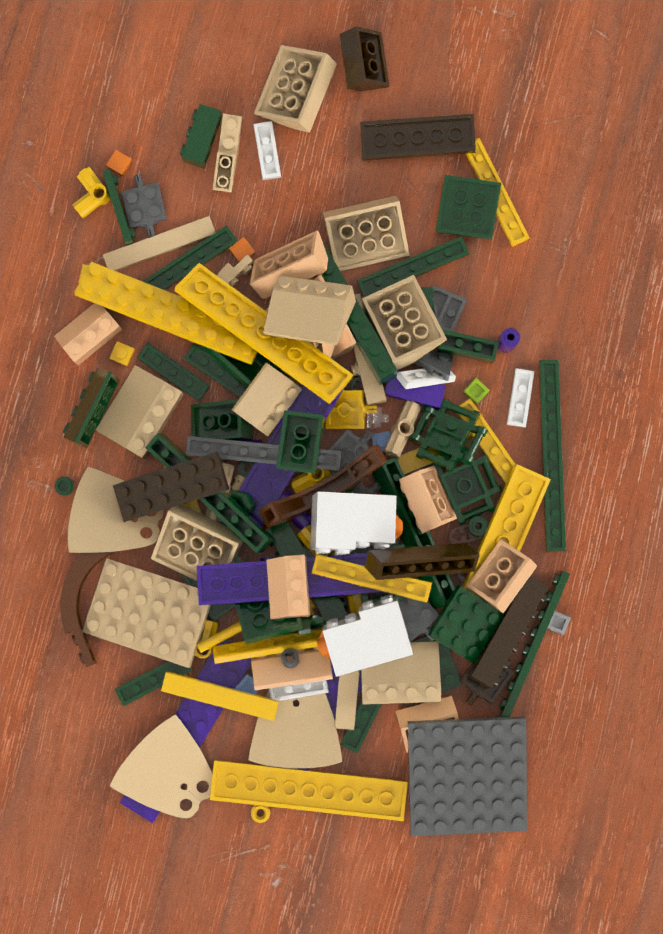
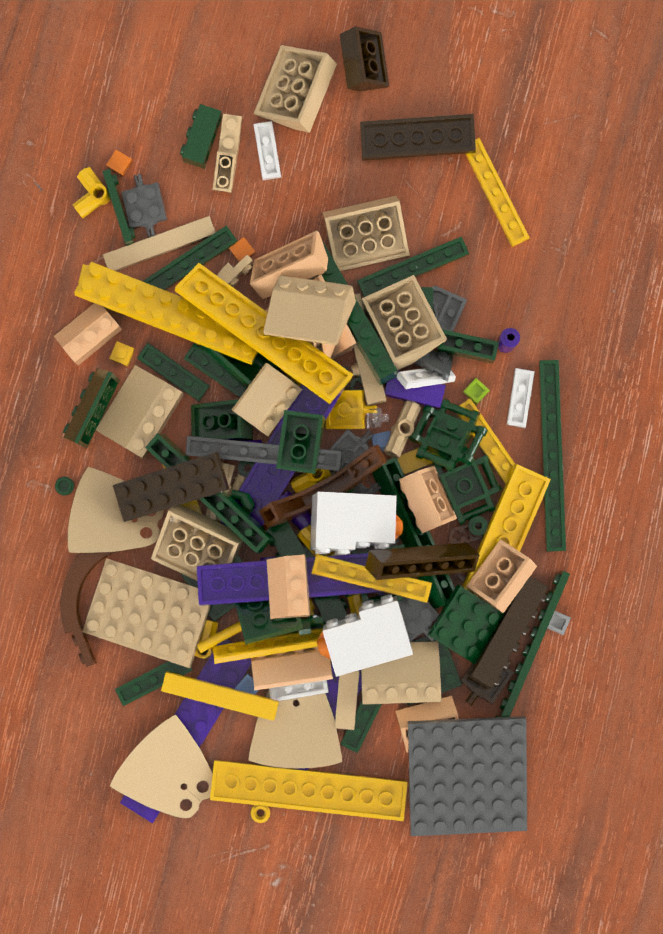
(288, 652): dark grey bush -> none
(468, 207): dark green plate -> none

